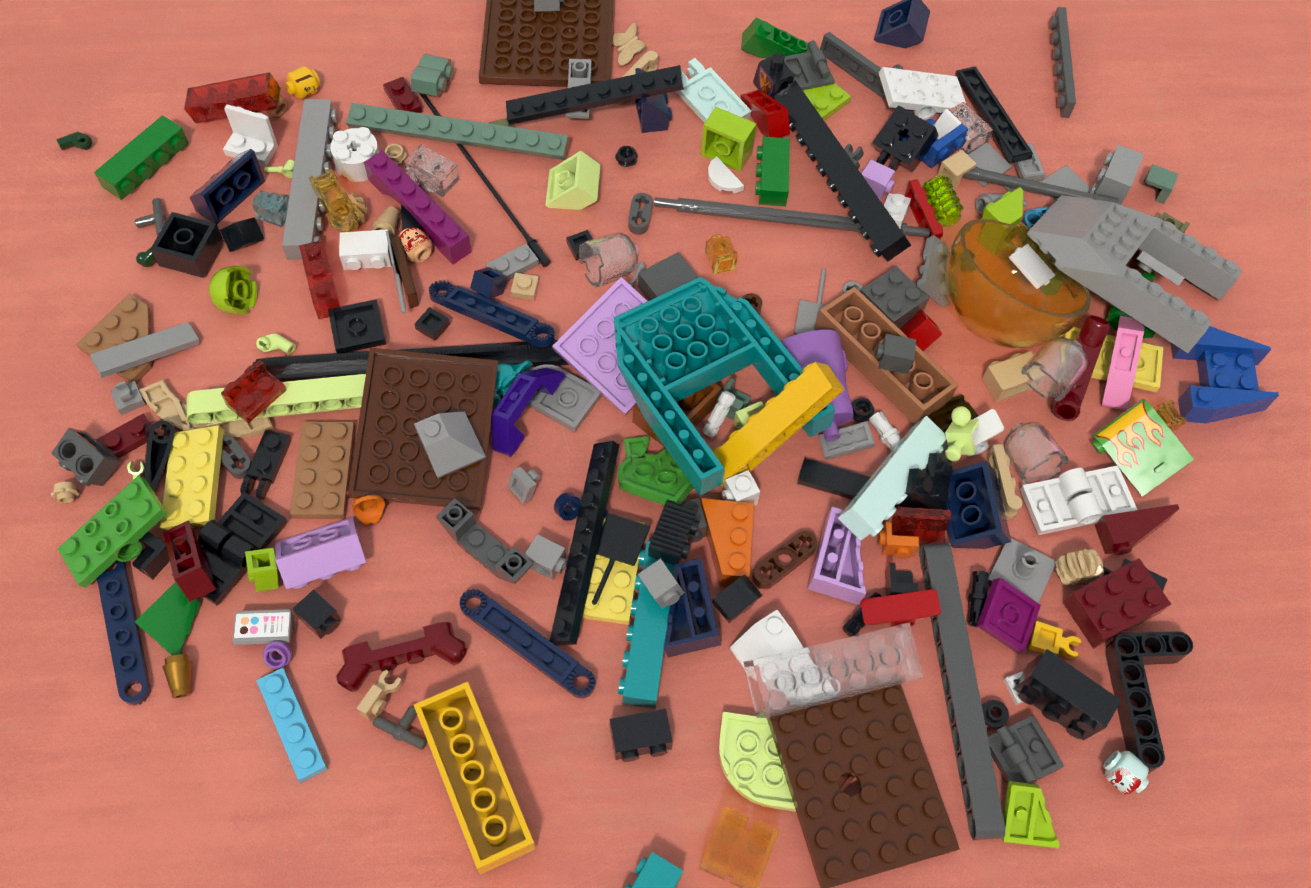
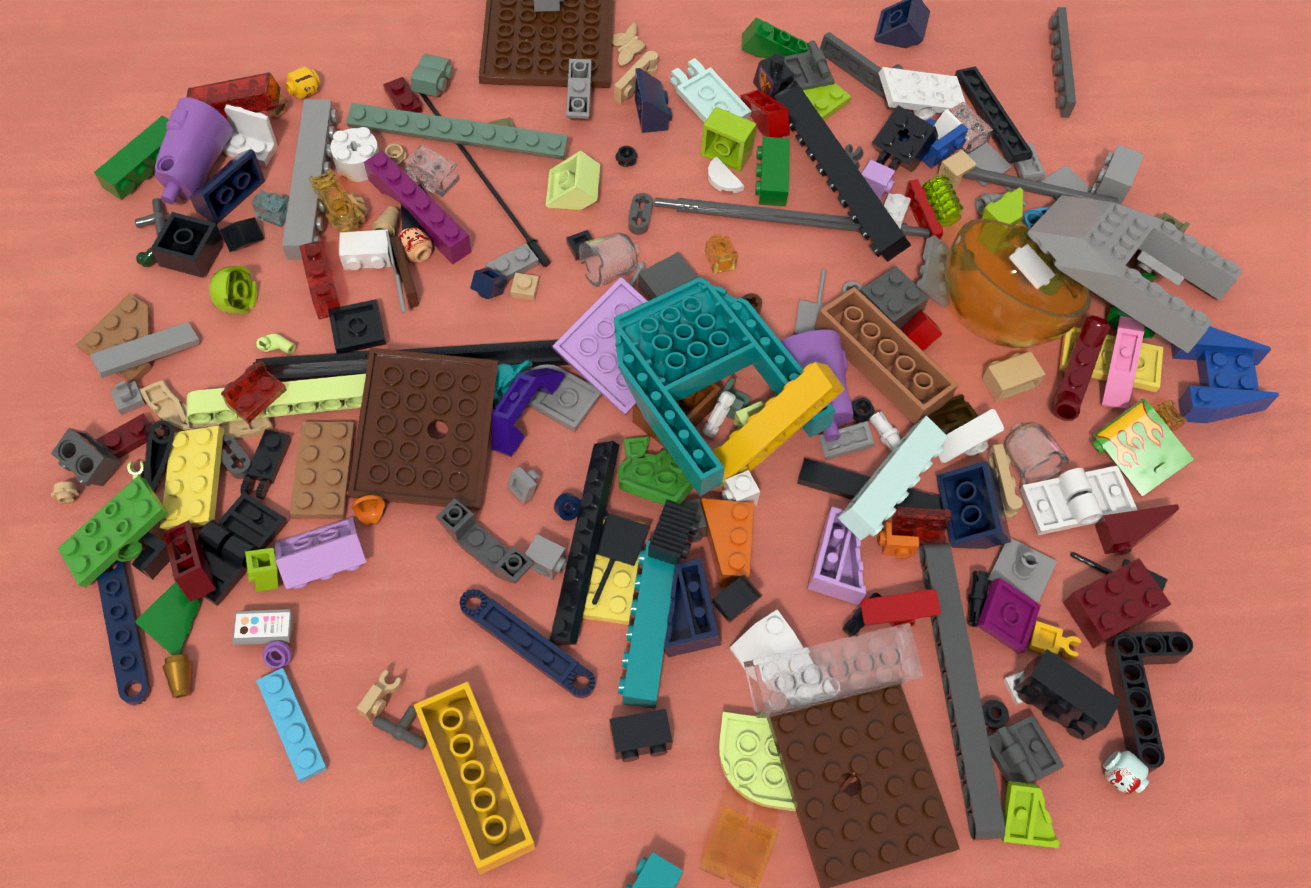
(75, 139): dark green arm -> none
(190, 148): none -> medium lavender torso
(286, 170): yellowish green hand -> none
(317, 614): black brick -> none
(361, 660): dark red plate -> none
(432, 323): black plate -> none
(449, 442): light grey slope -> none
(492, 313): dark blue plate -> none
(595, 95): black plate -> none
(661, 584): light grey brick -> none
(789, 549): reddish brown beam -> none
(896, 353): dark grey brick -> none
(899, 581): black panel -> none
(933, 485): black plate -> none
(960, 434): yellowish green piece -> none
(1056, 367): clear cylinder -> none
(1079, 567): tan gear -> none
(1161, 179): sand green panel -> none

